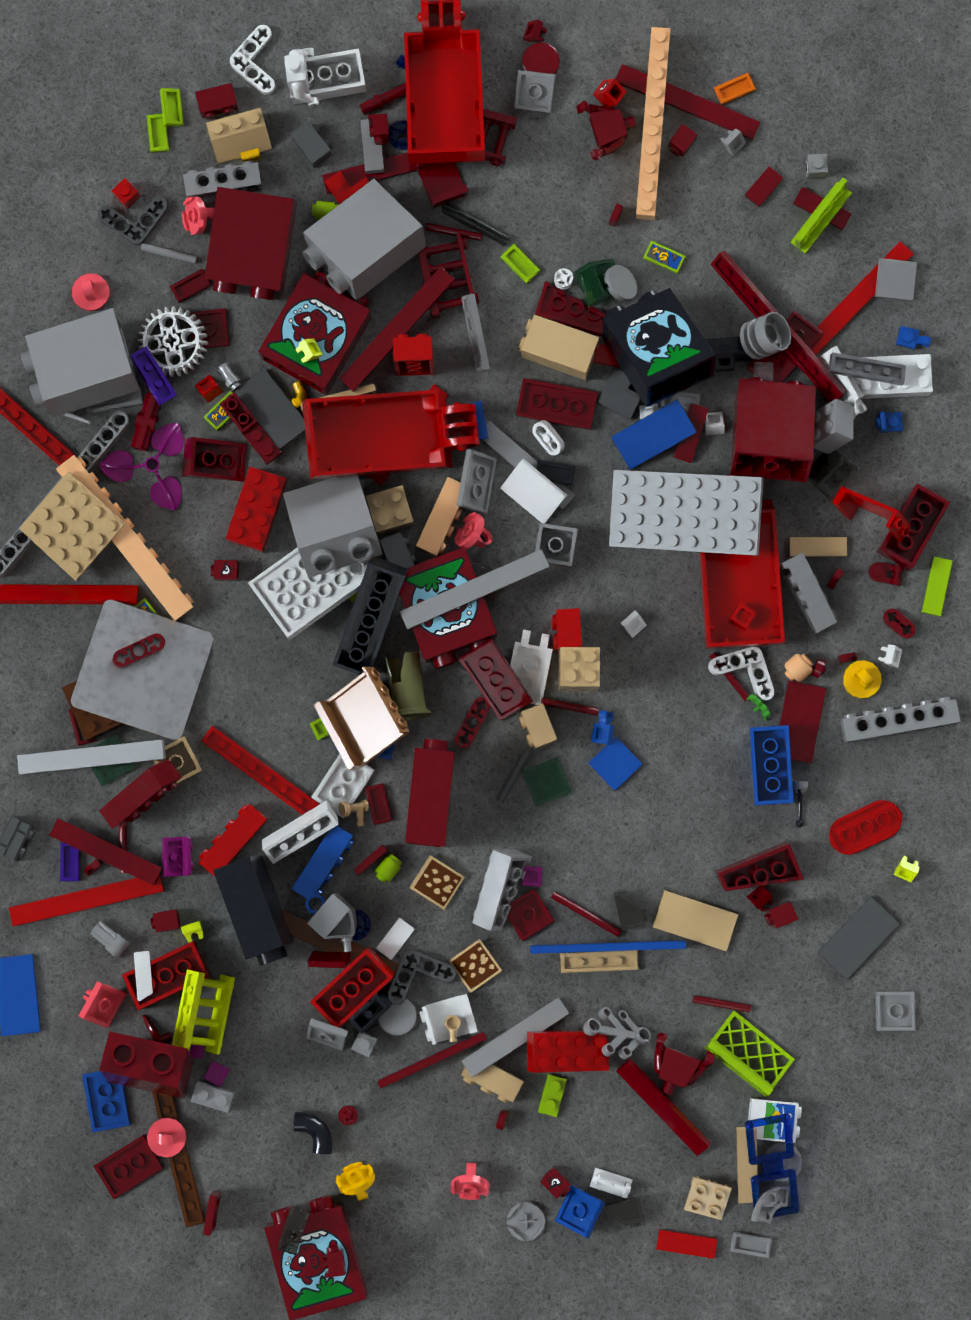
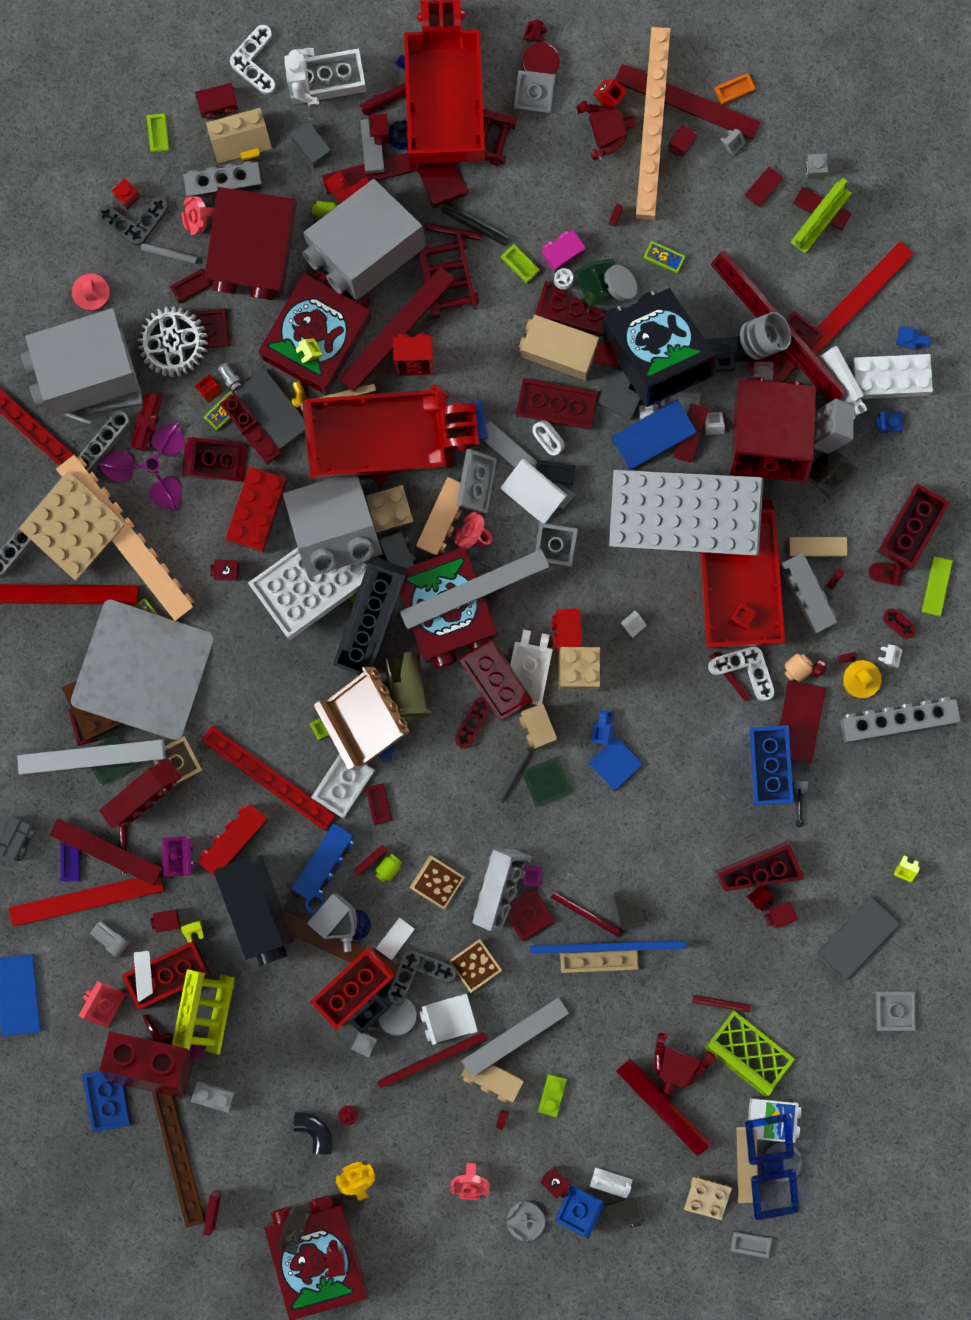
(93, 867): dark red tile -> none
(123, 652): dark red beam -> none
(128, 1167): dark red tile -> none
(152, 375): dark purple plate -> none
(166, 1137): coral tile -> none
(171, 107): lime tile -> none
(216, 1073): magenta tile -> none
(299, 832): white brick -> none
(326, 1034): light grey tile -> none
(328, 959): dark red tile -> none
(345, 810): tan piece -> none
(430, 794): dark red brick -> none
(452, 1024): tan piece -> none
(475, 332): light grey tile -> none
(563, 250): none -> dark pink brick
(566, 1051): red brick -> none
(569, 706): dark red bar -> none
(593, 1027): light grey plant -> none
(686, 1244): red tile -> none
(695, 920): tan tile -> none
(760, 706): bright green piece -> none
(769, 1203): light grey tile -> none
(849, 501): red panel -> none
(865, 827): red tile -> none
(867, 369): flat silver plate -> none
(895, 279): light grey tile -> none

